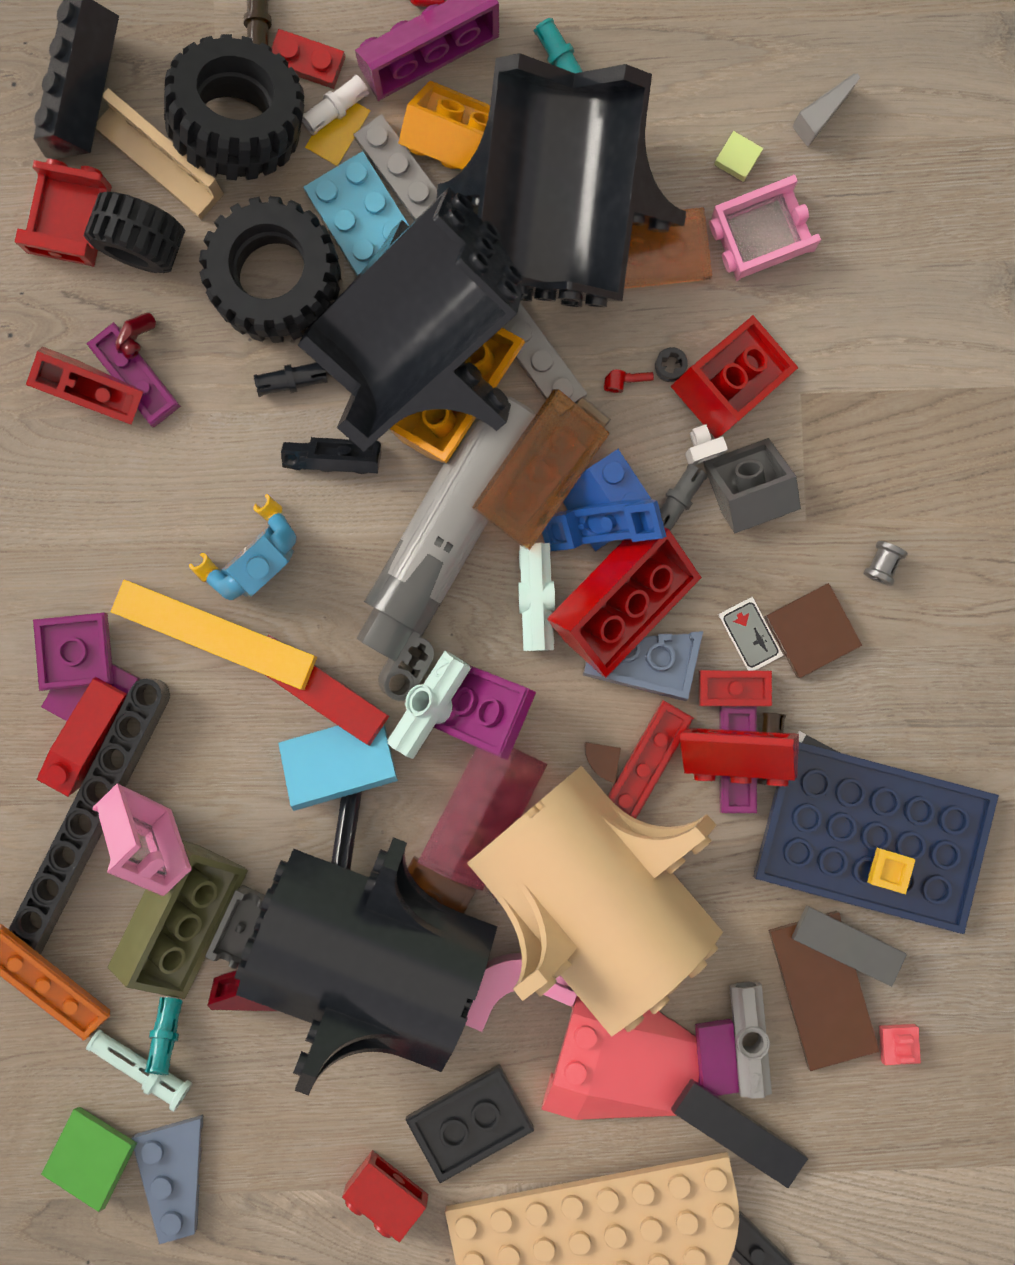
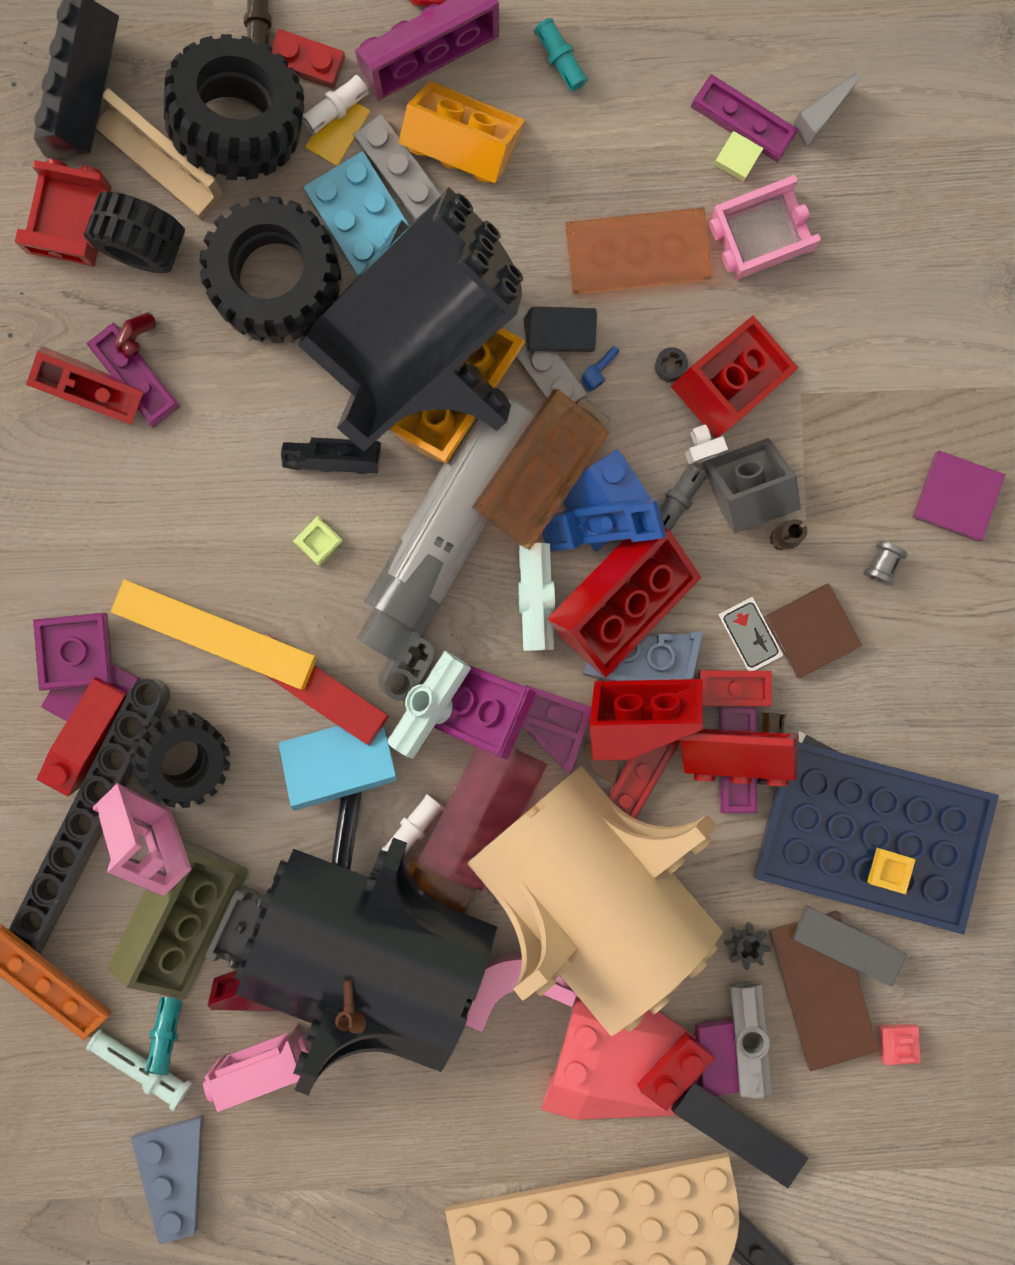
(89, 1159): bright green tile -> none
(195, 781): none -> black tyre
(254, 1070): none -> bright pink window
(257, 561): dark azure torso -> none
(289, 379): black pin -> none
(318, 541): none -> yellowish green tile
(350, 1019): none -> reddish brown hand
(385, 1197): red brick -> none
(417, 823): none -> white pin
(469, 1123): black tile -> none
(557, 725): none -> magenta wing
(561, 329): none -> black slope
(566, 176): black cylinder -> none
(592, 376): none -> blue hand
(615, 379): red hand -> none
(643, 715): none -> red slope
(676, 1071): none -> red plate
(744, 116): none -> magenta tile
(756, 942): none -> black gear
(796, 535): none -> dark brown pin
(958, 496): none -> magenta tile

